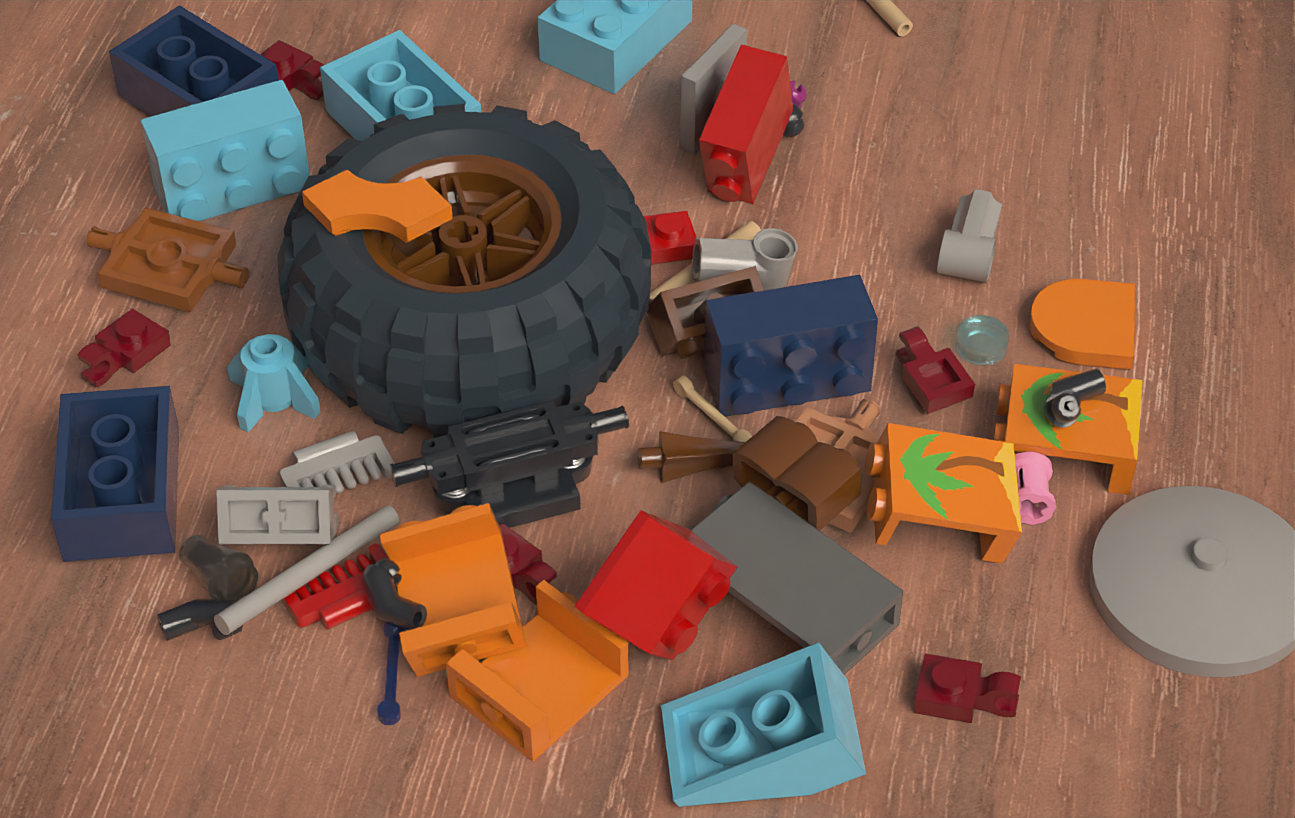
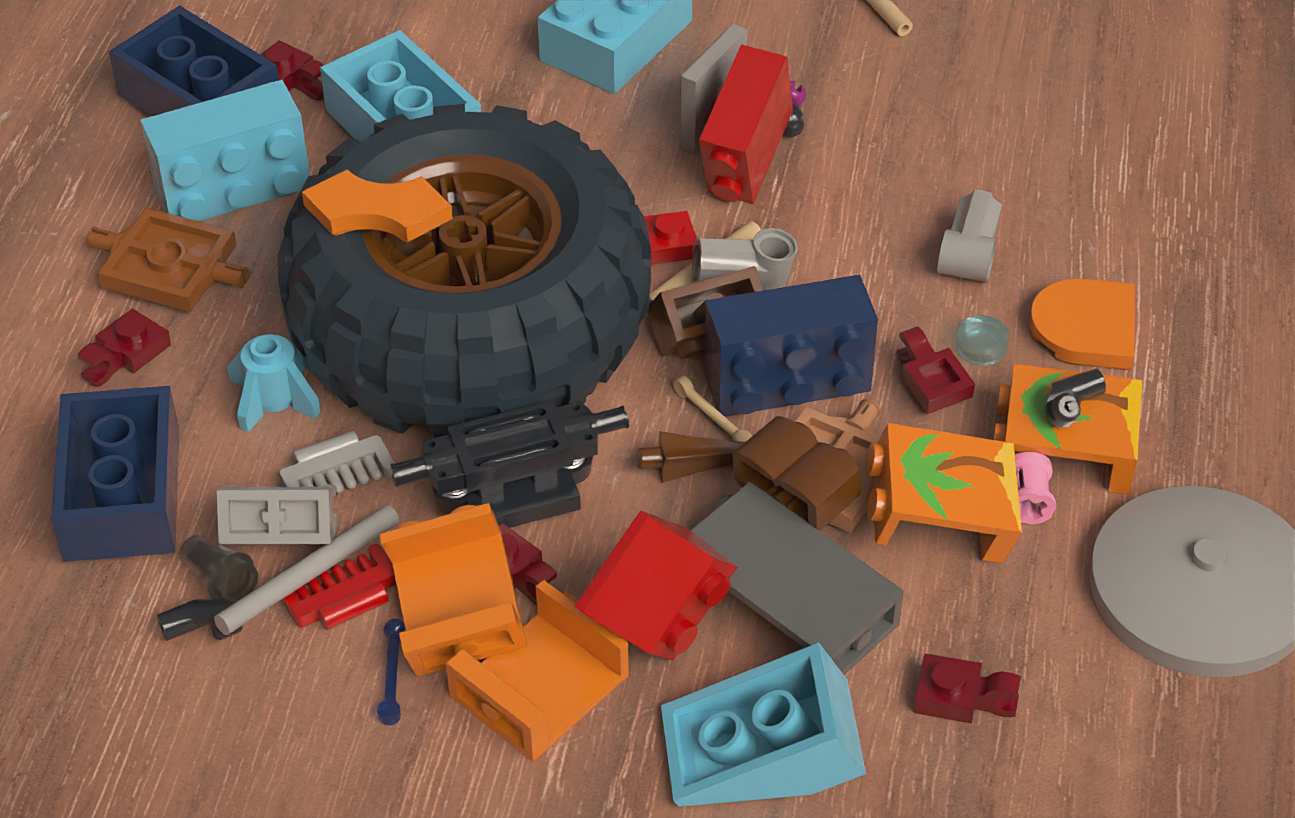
(386, 604): black arm -> none

